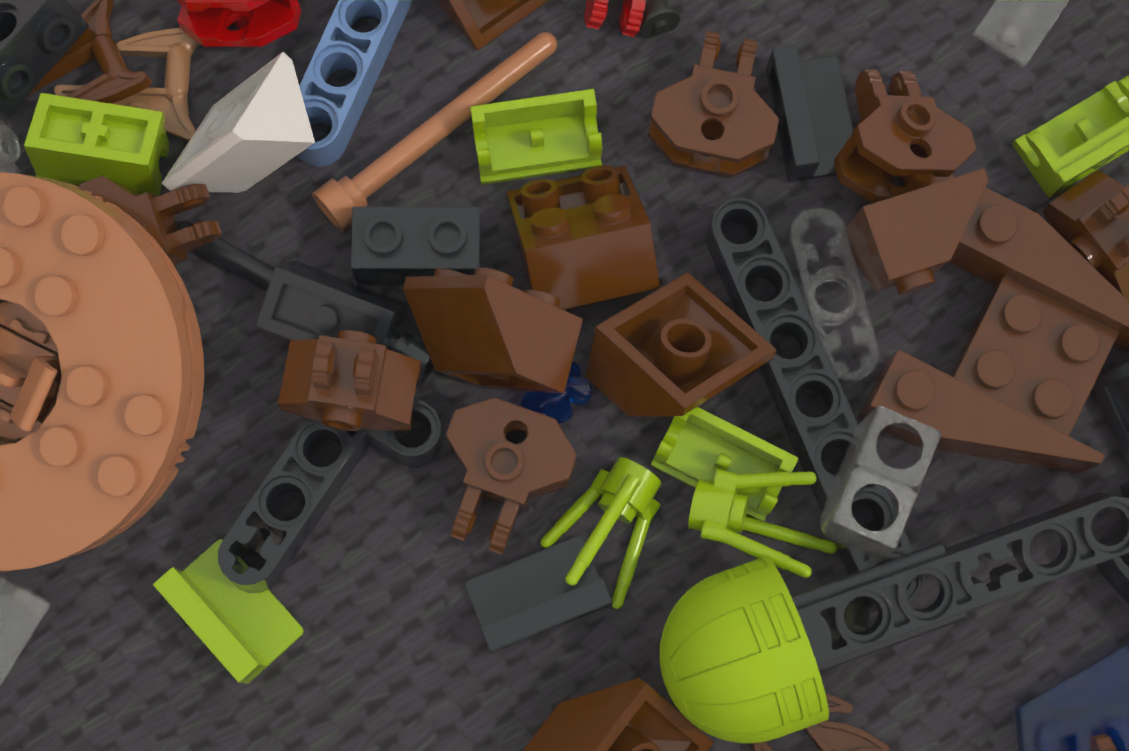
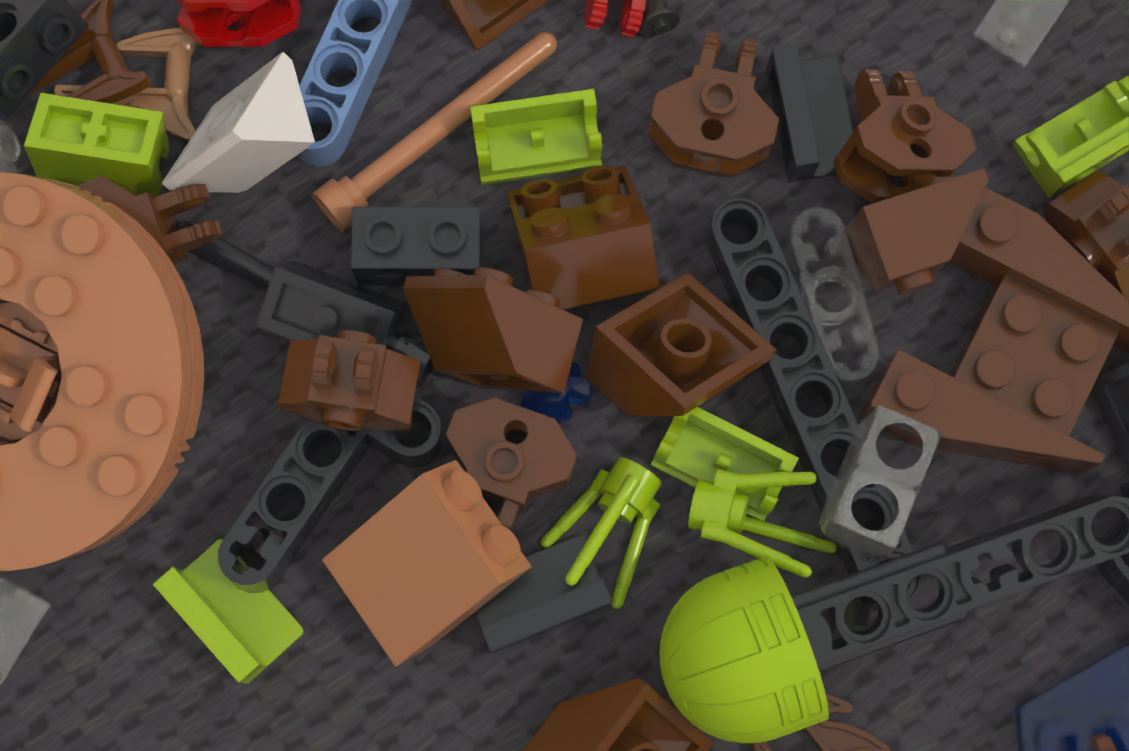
(426, 561): none -> nougat brick

